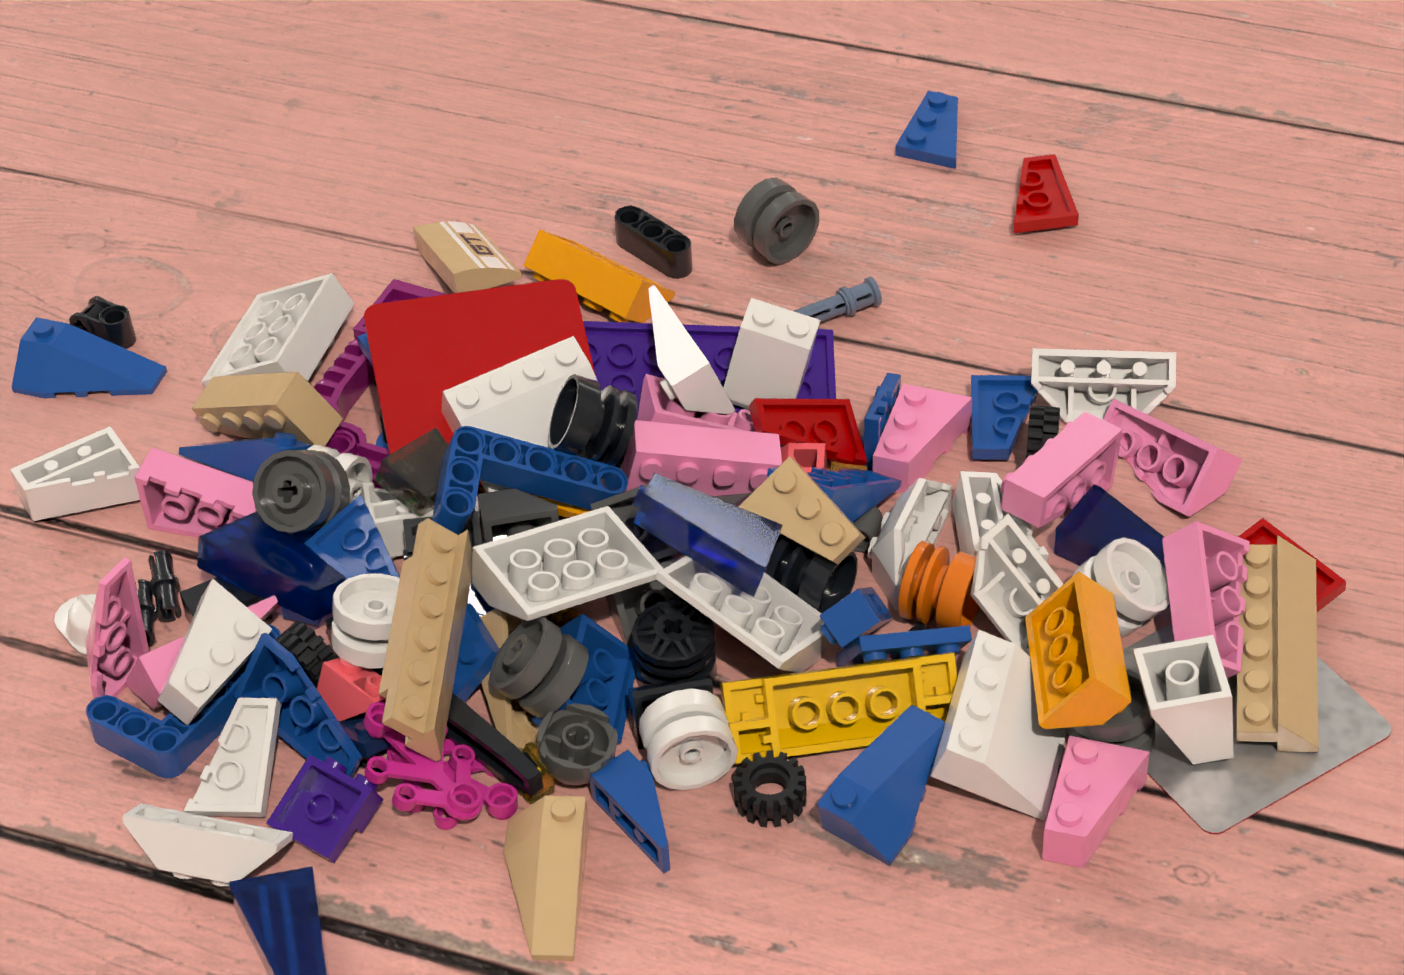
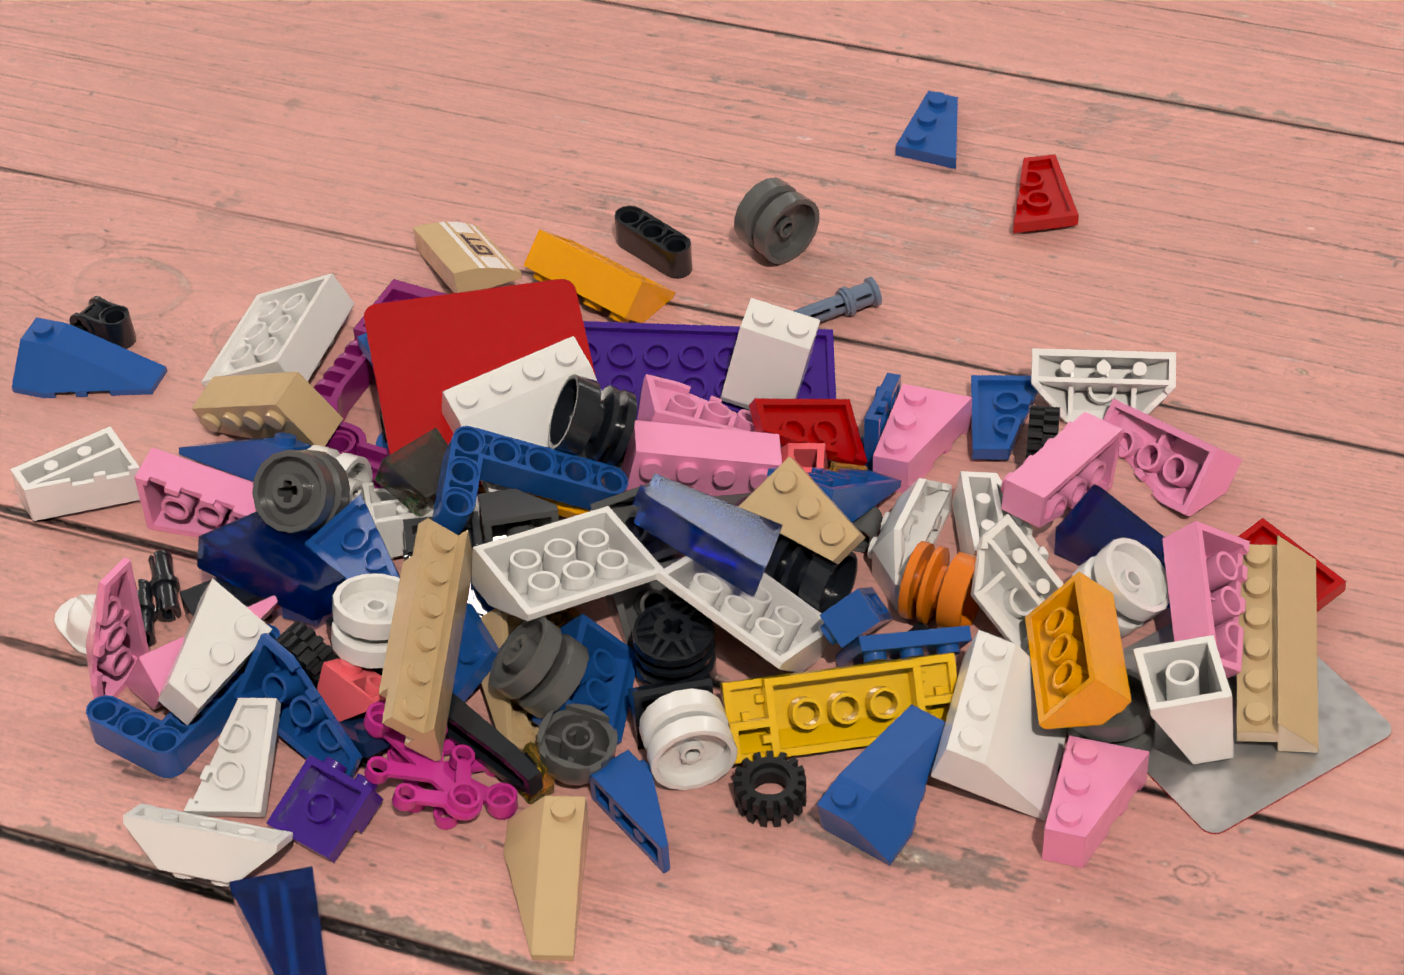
(683, 364): white wedge -> none

